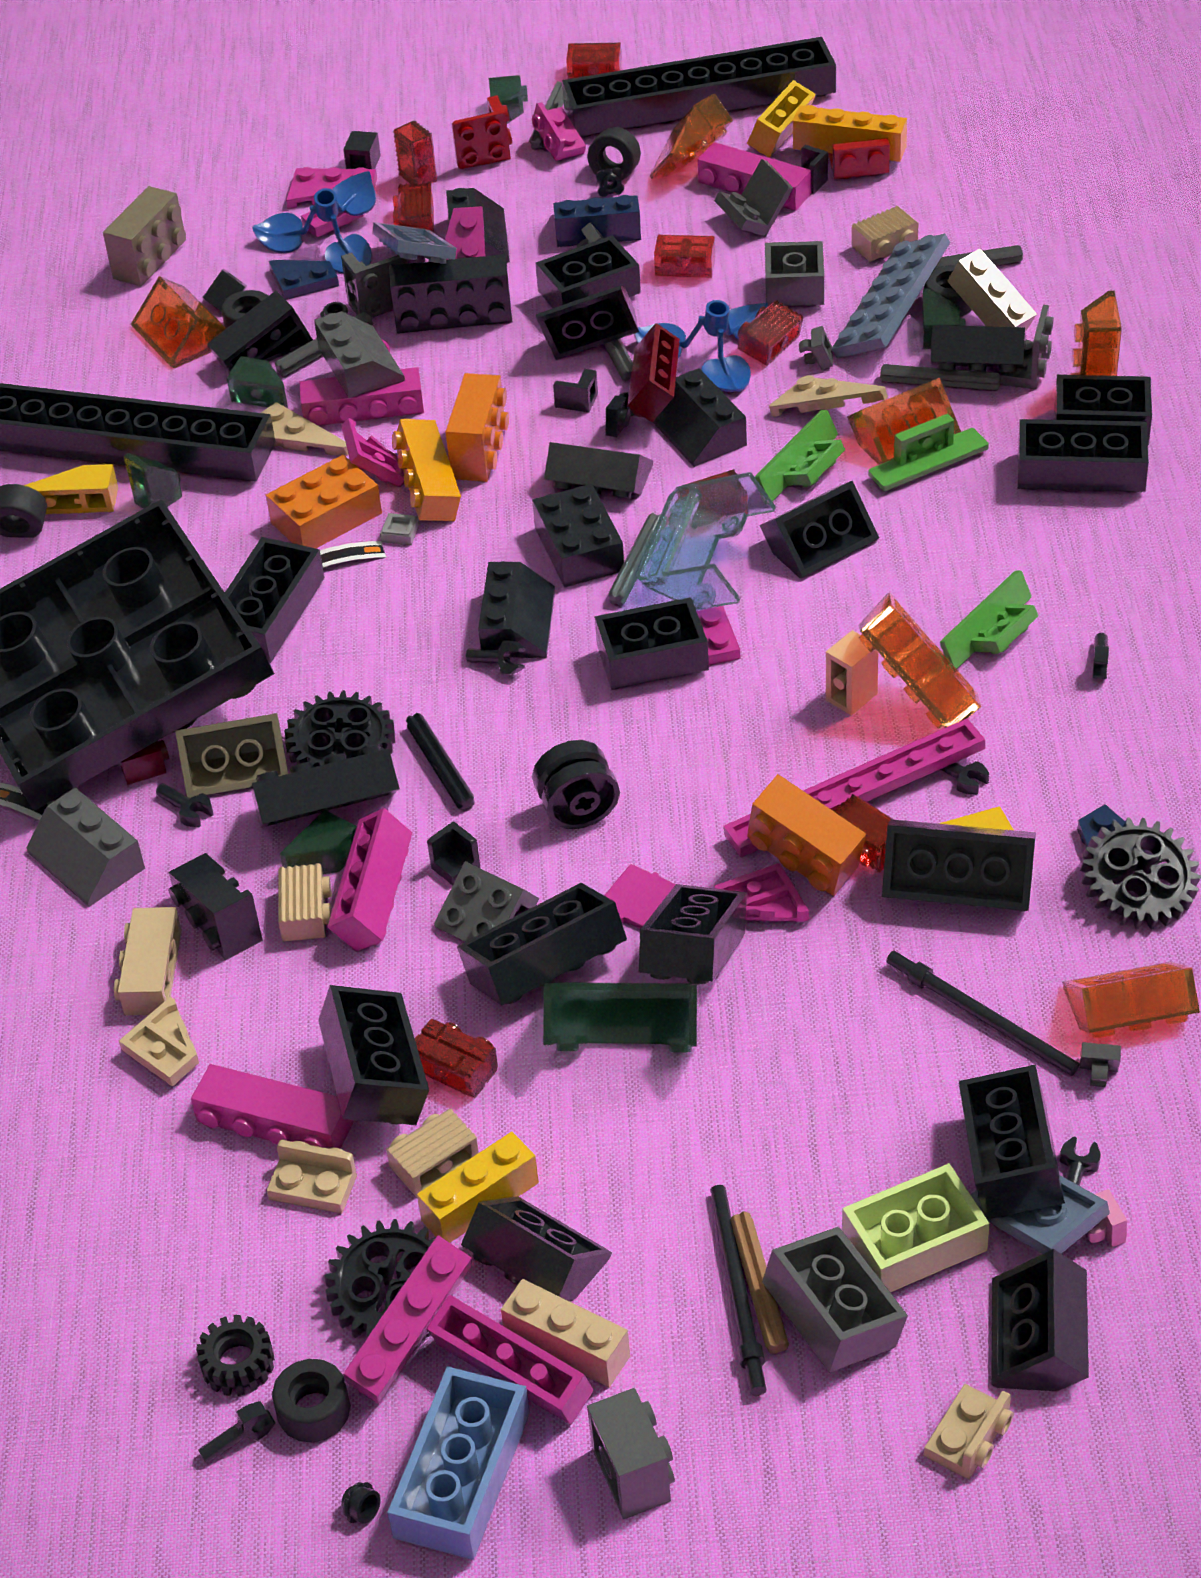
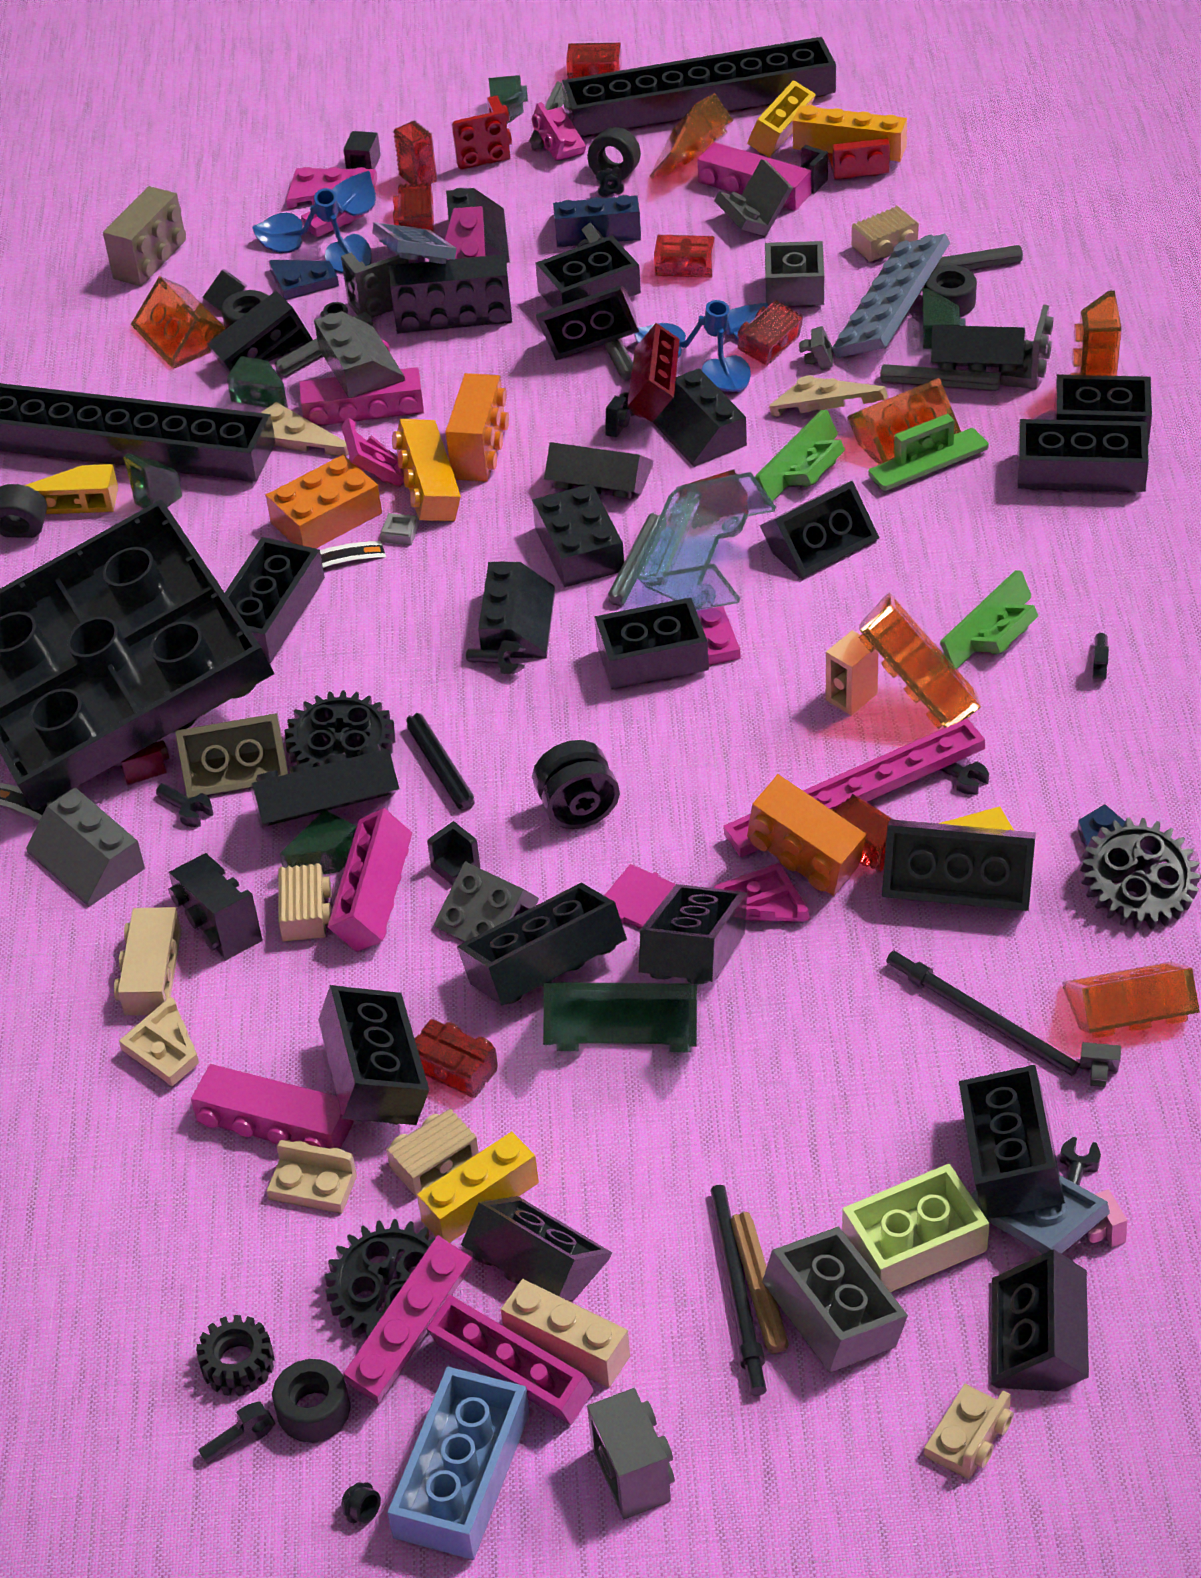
(577, 396): black panel -> none
(990, 293): brick -> none

